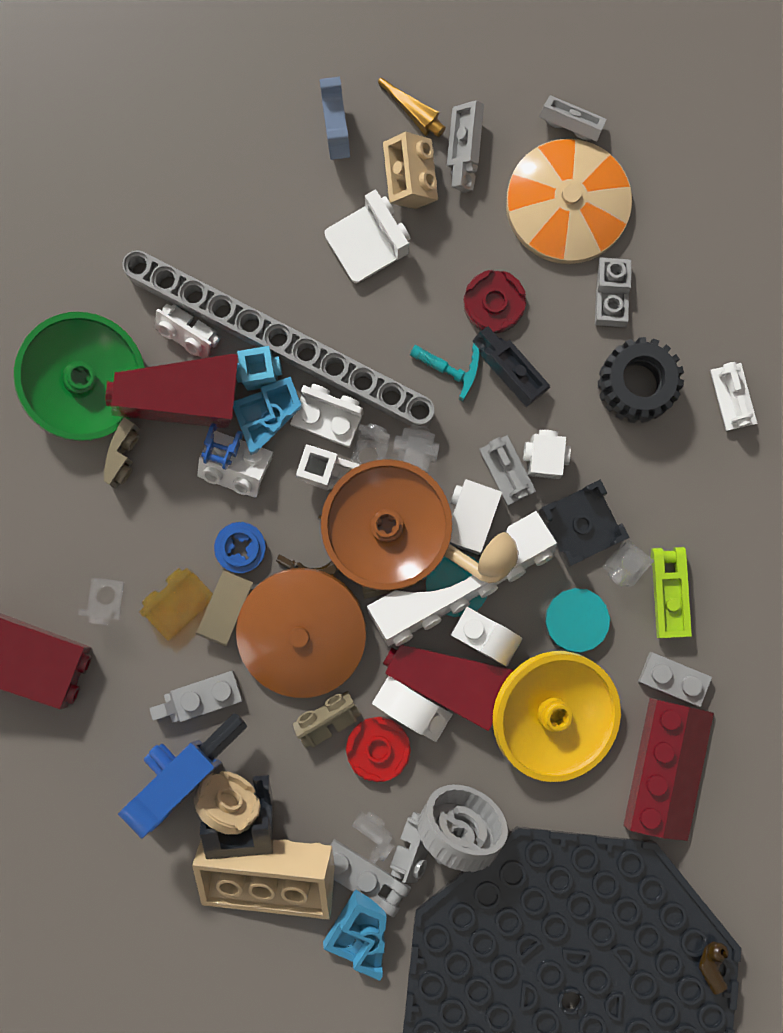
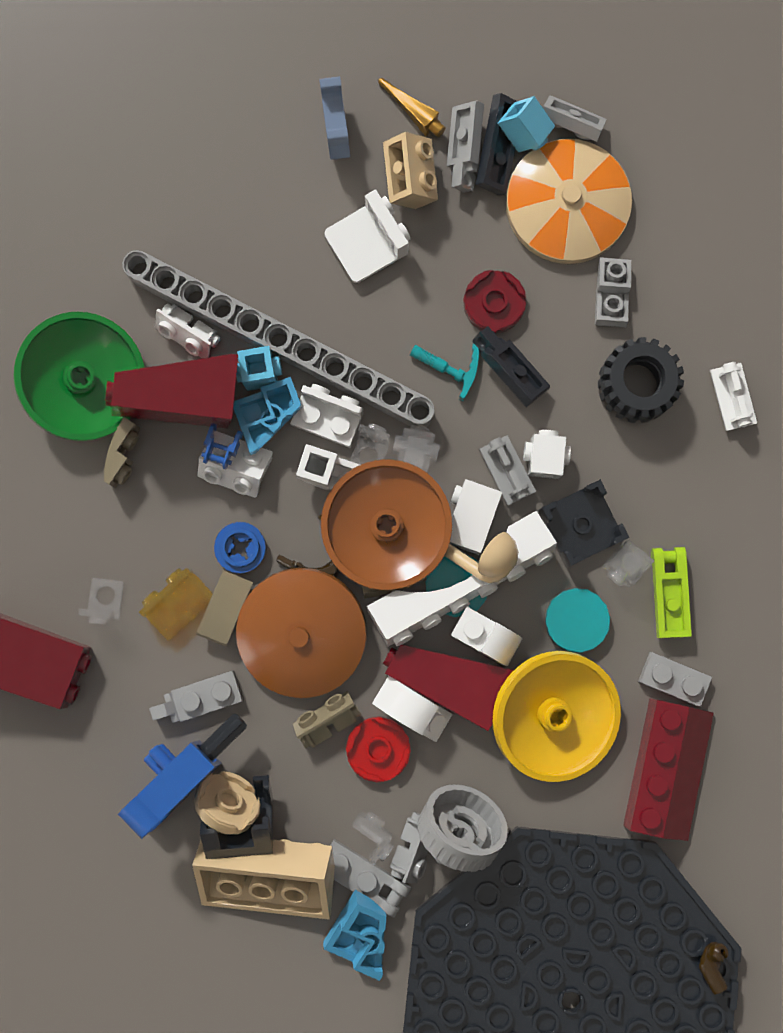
(497, 150): none -> black plate
(526, 124): none -> medium azure brick

